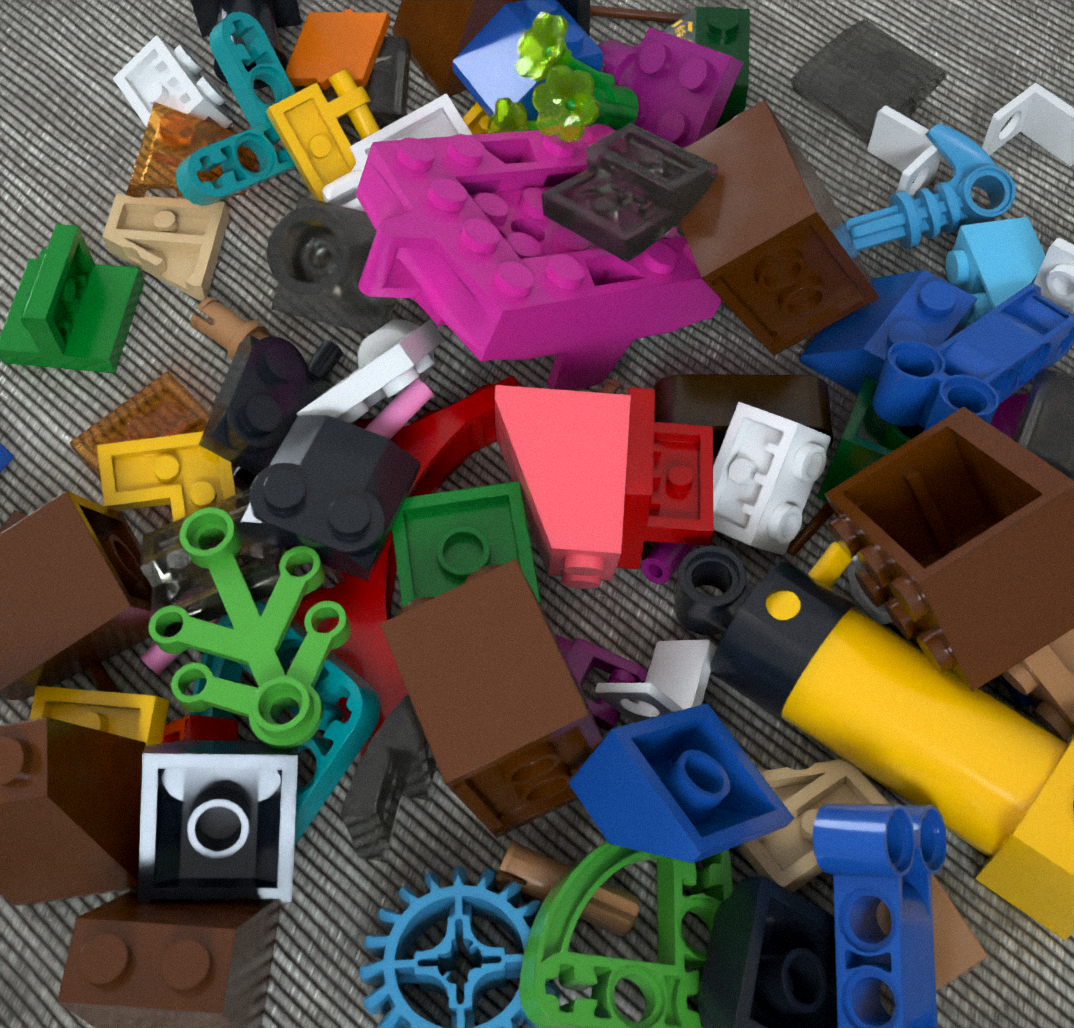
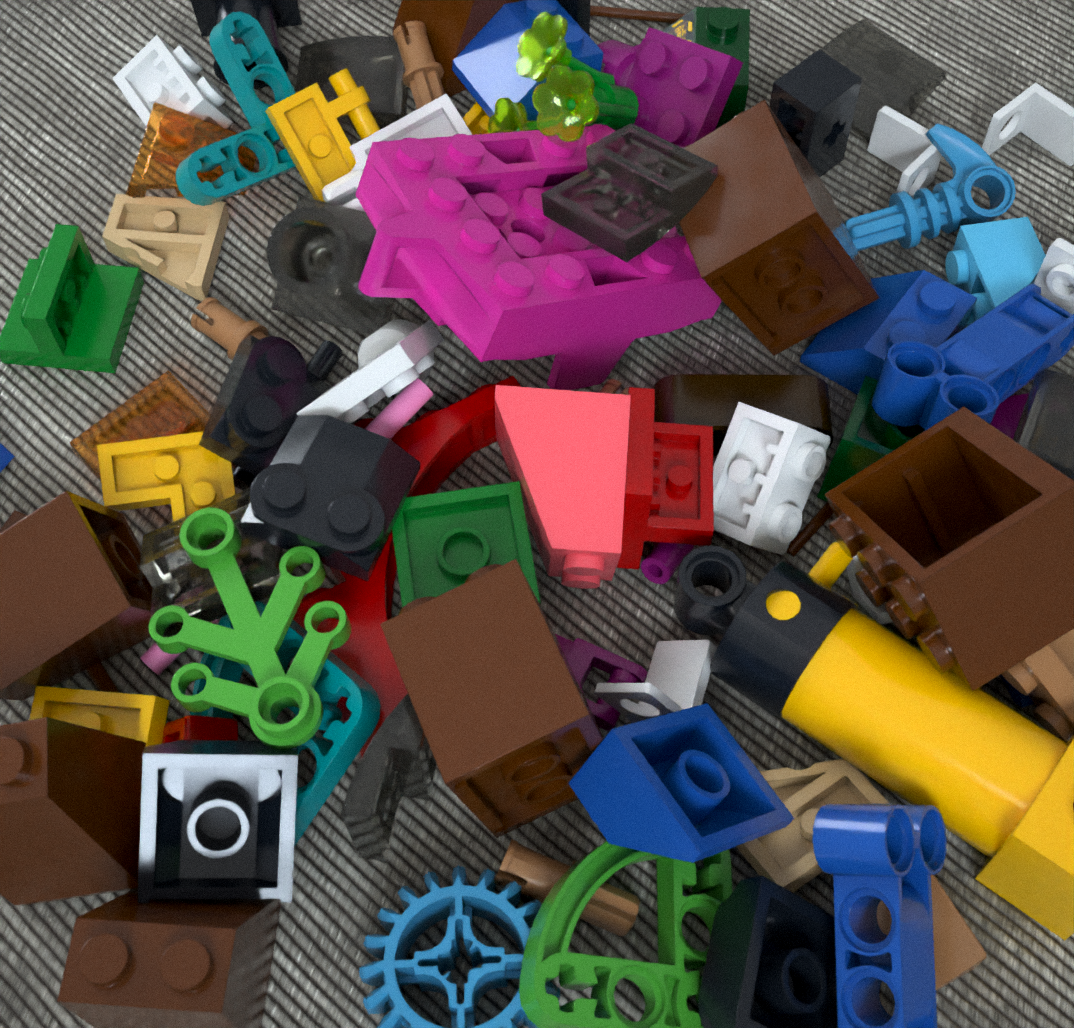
(334, 43): orange piece -> none
(421, 70): none -> medium nougat axle
(817, 108): none -> black brick

